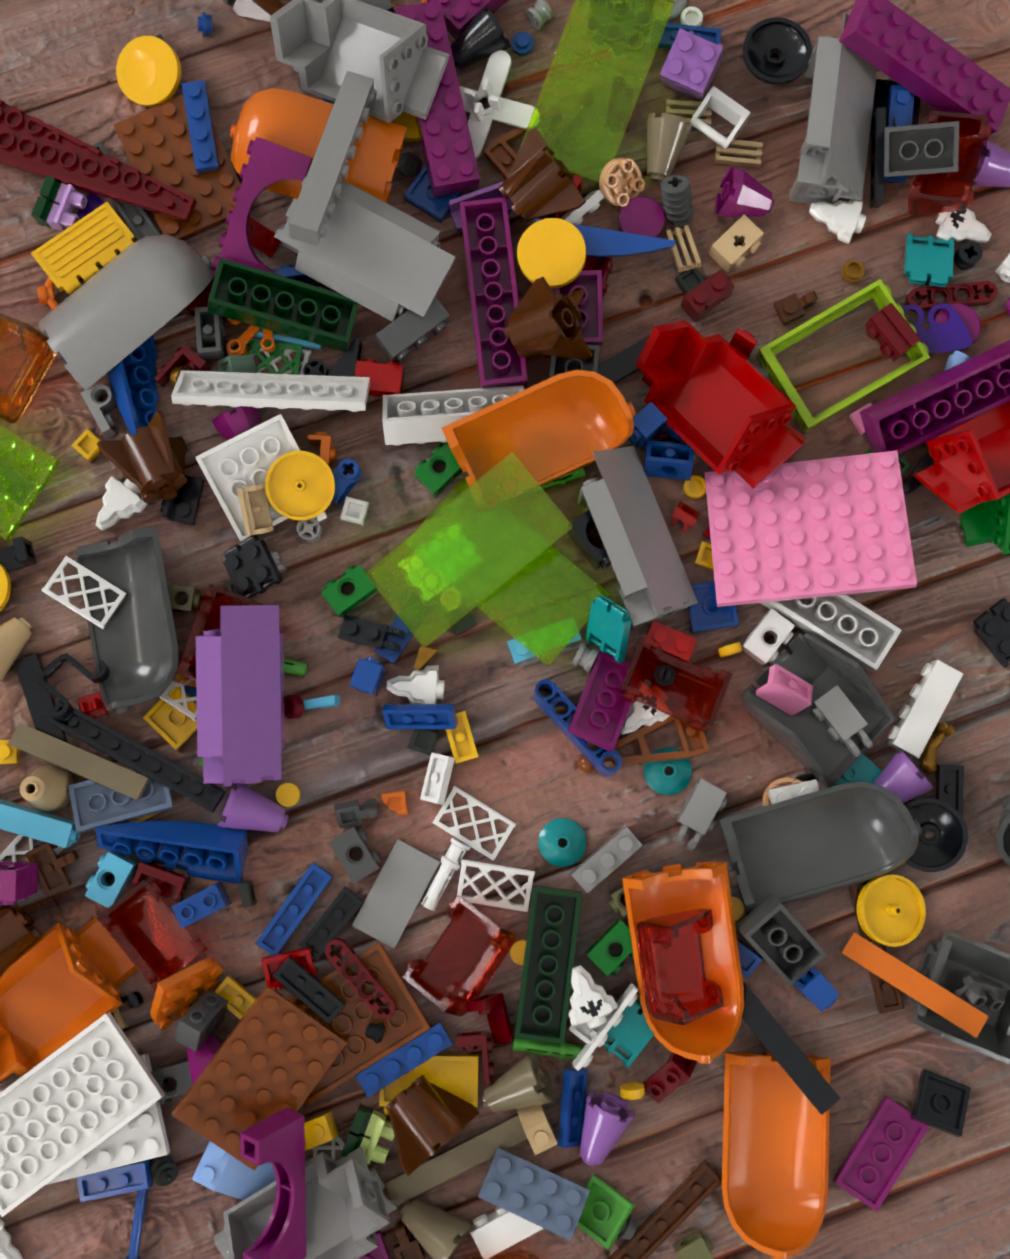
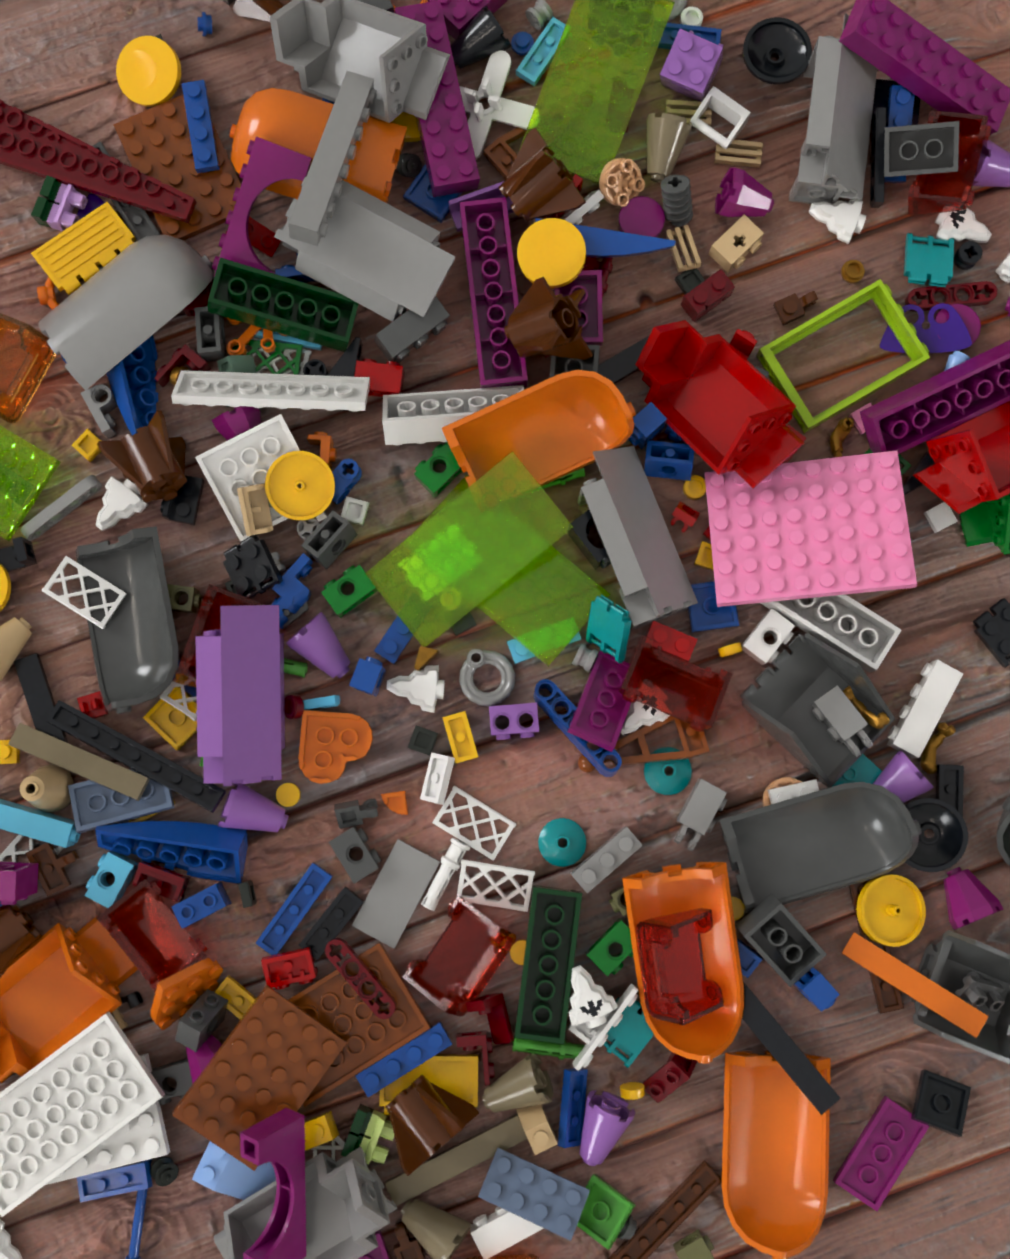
(53, 667): black piece -> none
(61, 507): none -> light grey beam
(292, 592): none -> blue plate
(309, 989): black plate -> none
(321, 647): none -> medium lavender cone
(329, 539): none -> dark grey brick
(330, 742): none -> orange plate
(369, 633): black hinge -> none
(375, 1031): black piece -> none
(420, 716): blue plate -> none
(487, 698): none -> light grey piece
(513, 713): none -> medium lavender brick
(541, 53): none -> medium azure plate
(664, 675): black piece -> none
(786, 691): bright pink panel -> none
(839, 435): none -> pearl gold arm
(875, 721): none -> pearl gold arm
(891, 332): dark red brick -> none
(940, 517): none -> white tile
(967, 898): none -> magenta cone

